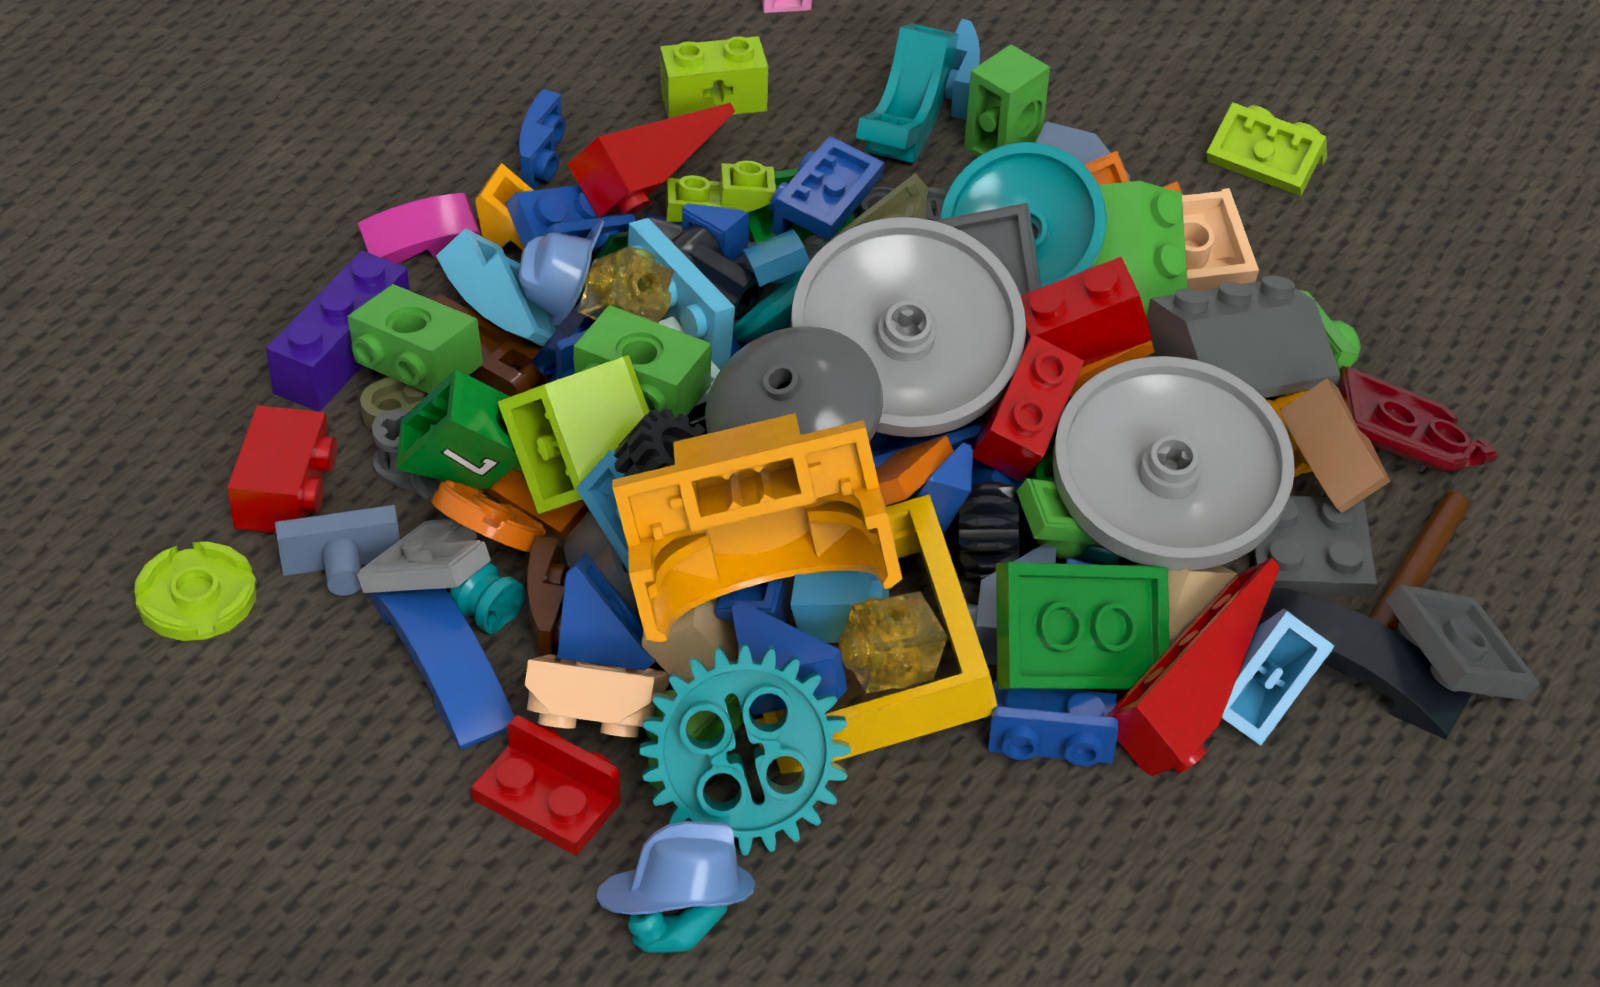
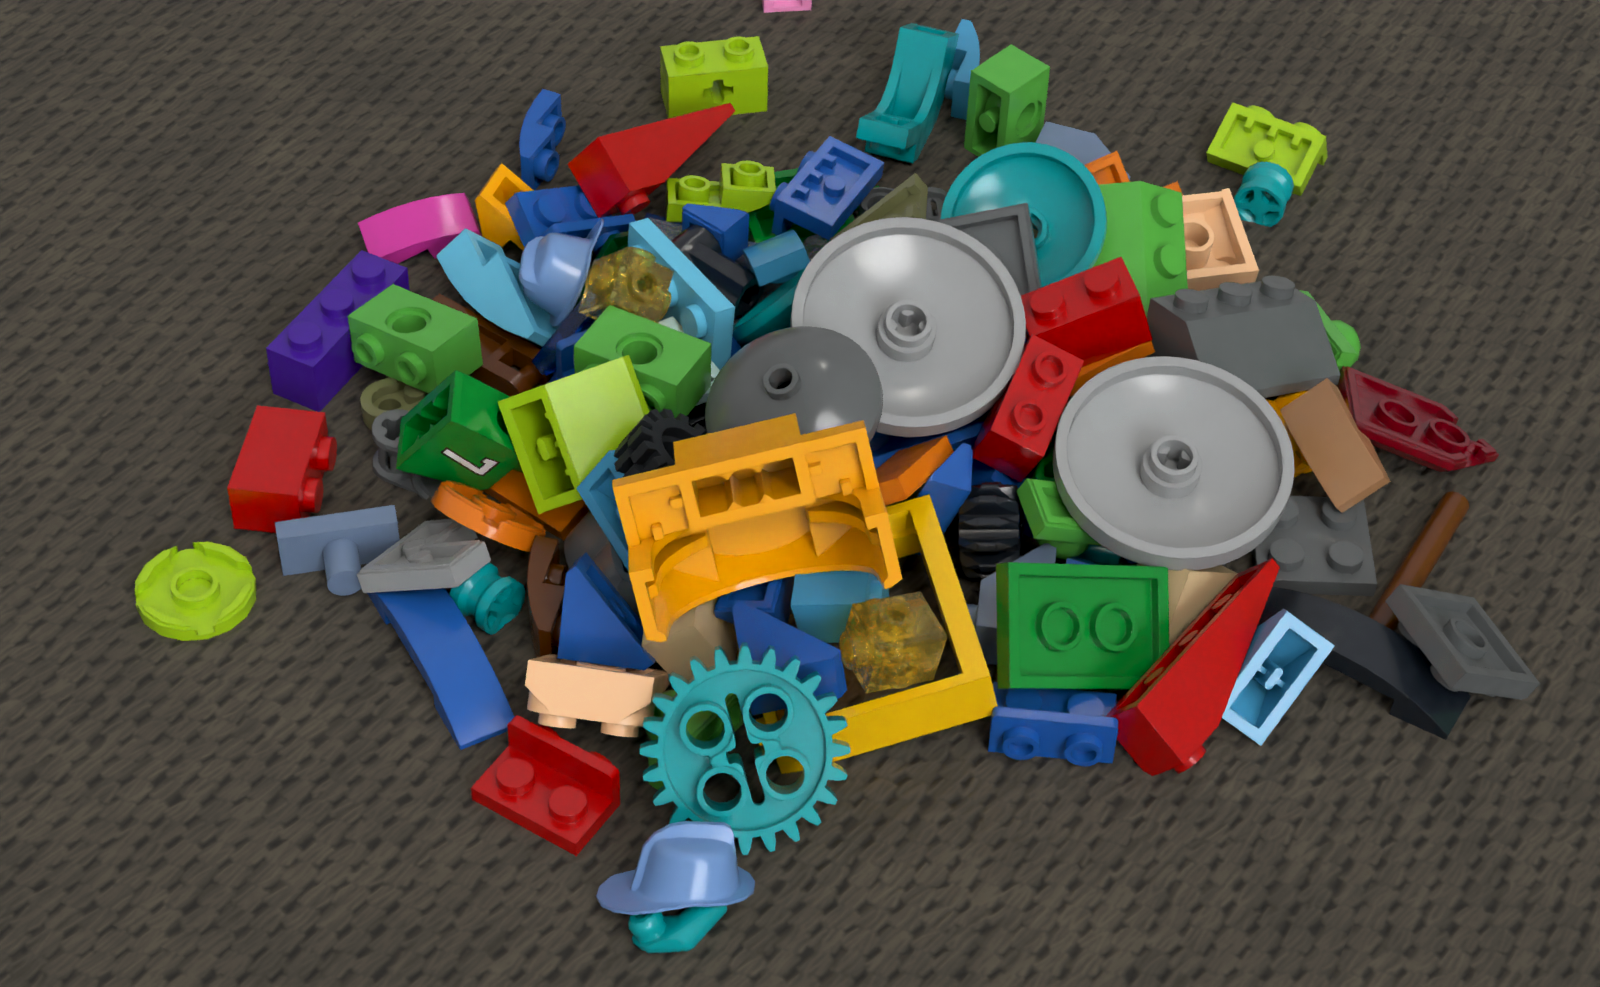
(1252, 200): none -> teal wheel

